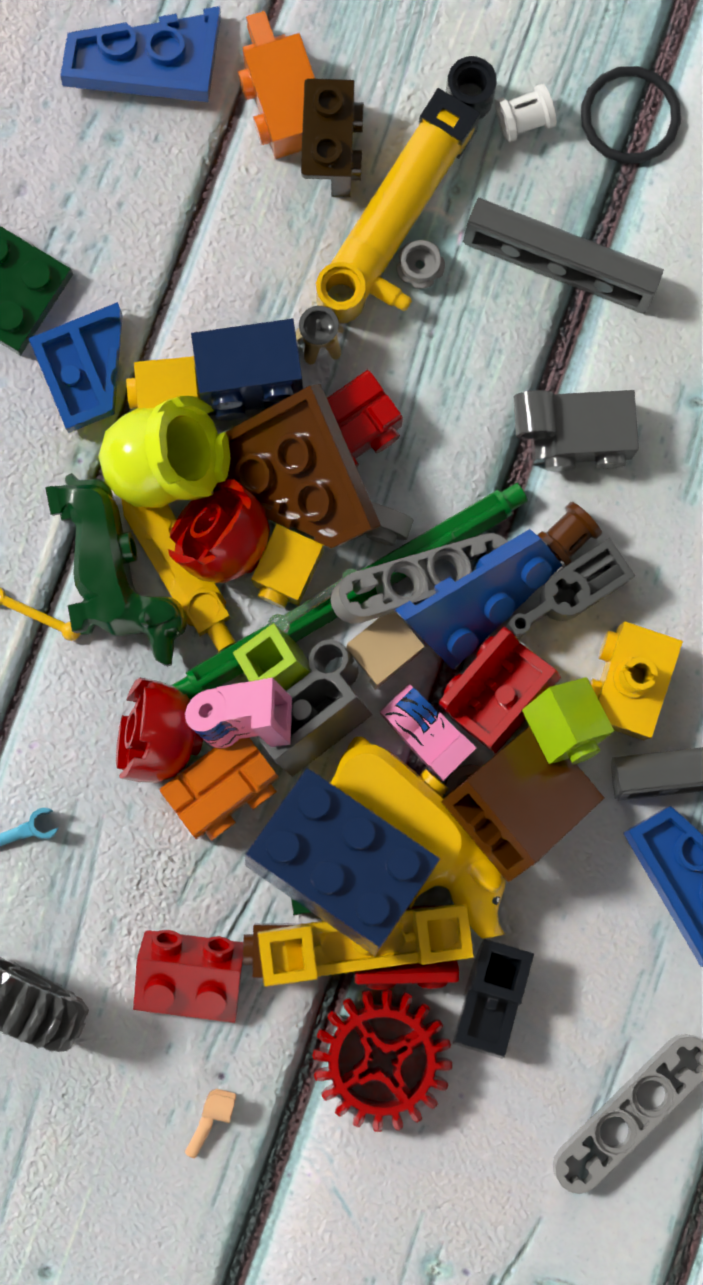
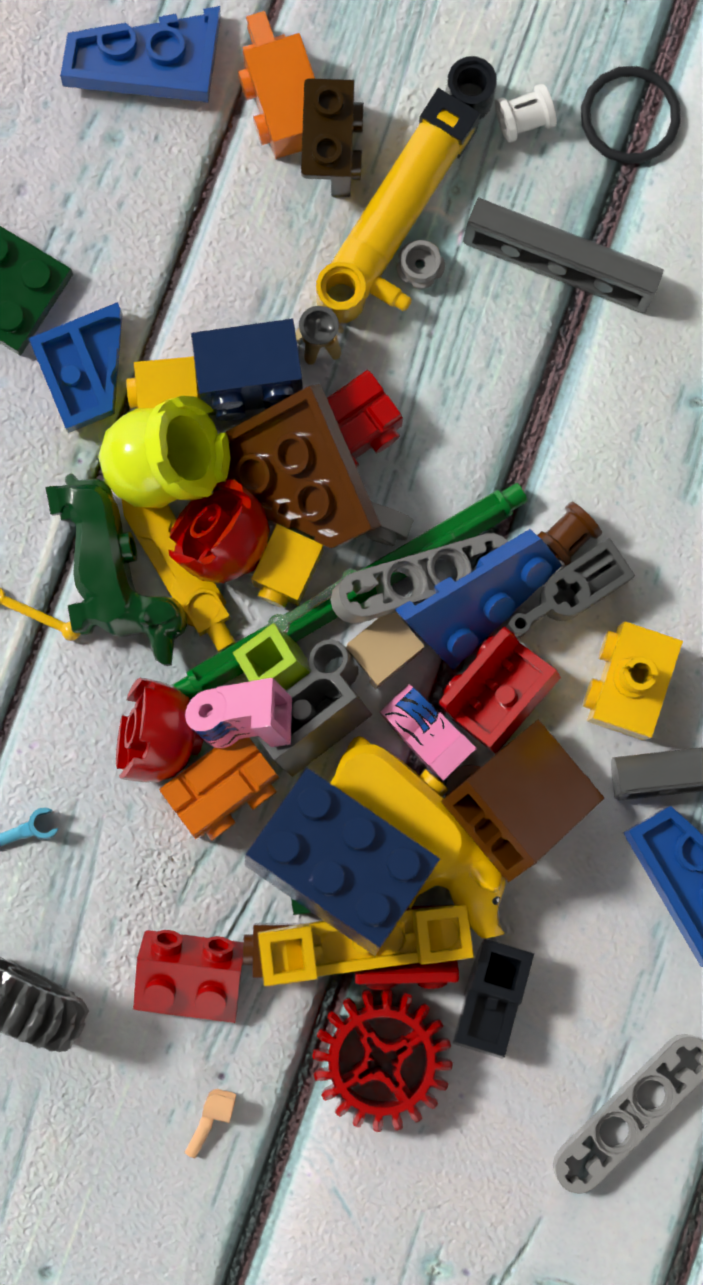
(568, 722): lime brick -> none
(578, 427): dark grey hinge -> none

